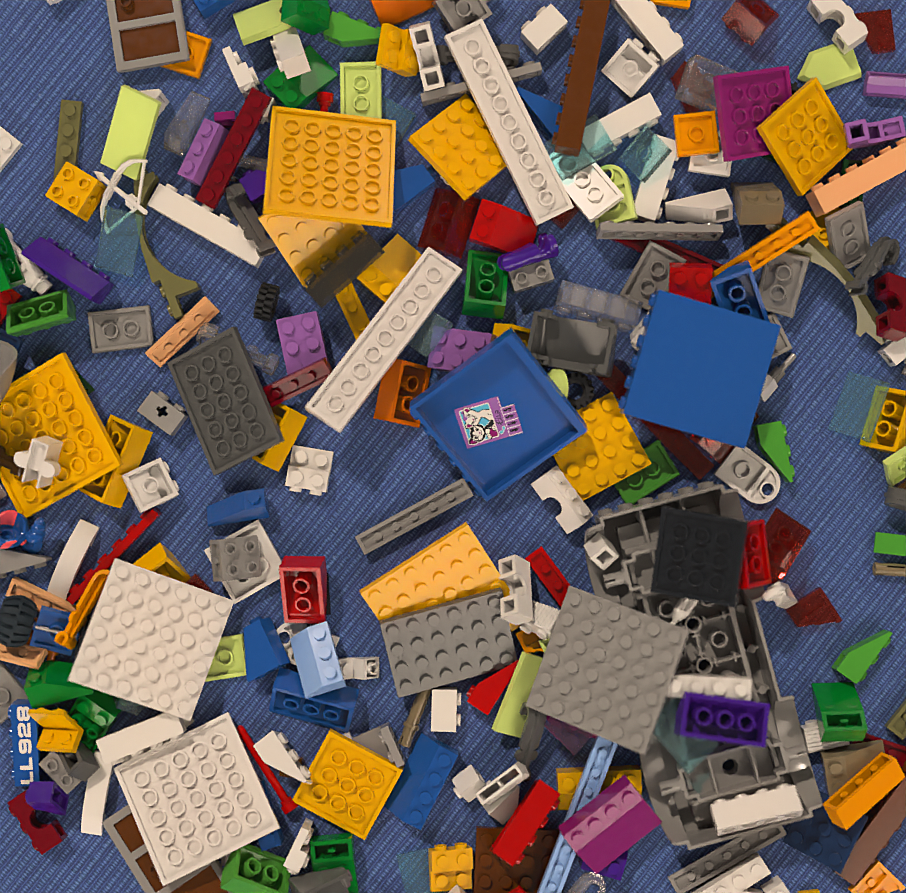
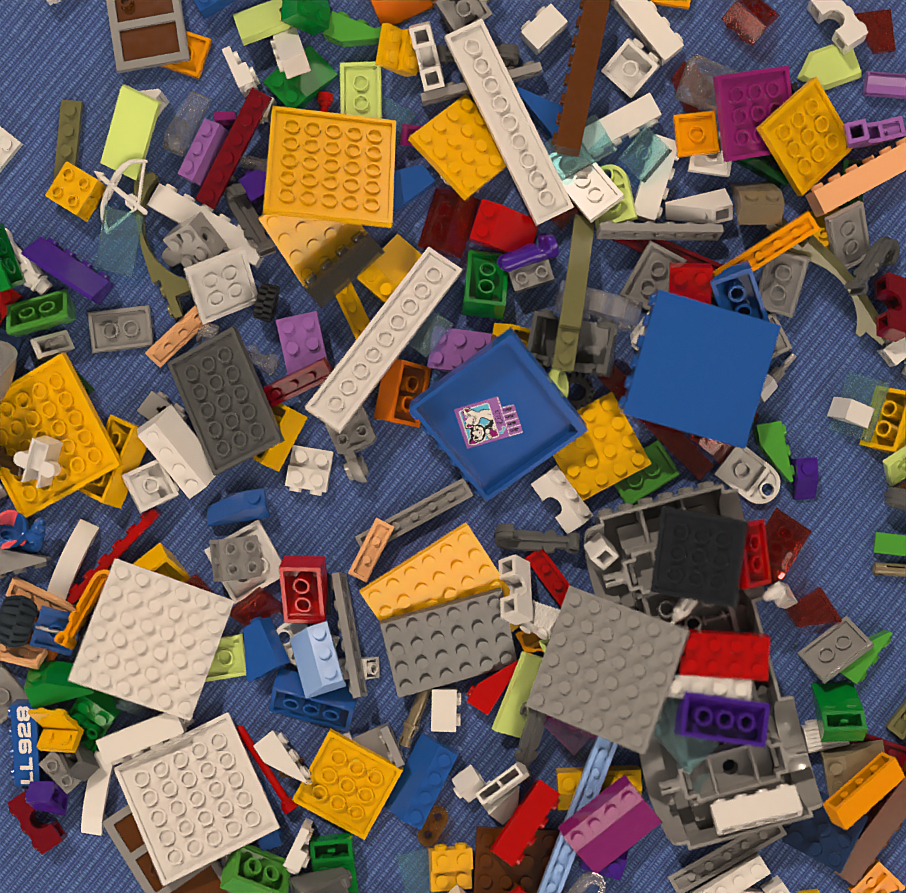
(51, 345): none -> white slope
(177, 450): none -> white slope
(192, 242): none -> light grey brick
(222, 285): none -> white plate
(255, 605): none -> clear red wing
(350, 641): none -> light grey plate
(354, 438): none -> light grey brick
(371, 550): none -> light nougat tile
(406, 131): none -> magenta plate
(433, 825): none -> clear orange plate
(527, 540): none -> dark grey piece
(574, 294): none -> olive slope
(726, 655): none -> red piece
(761, 168): none -> dark green plate
(805, 478): none -> dark purple slope
(835, 649): none -> light grey tile
(850, 411): none -> white slope

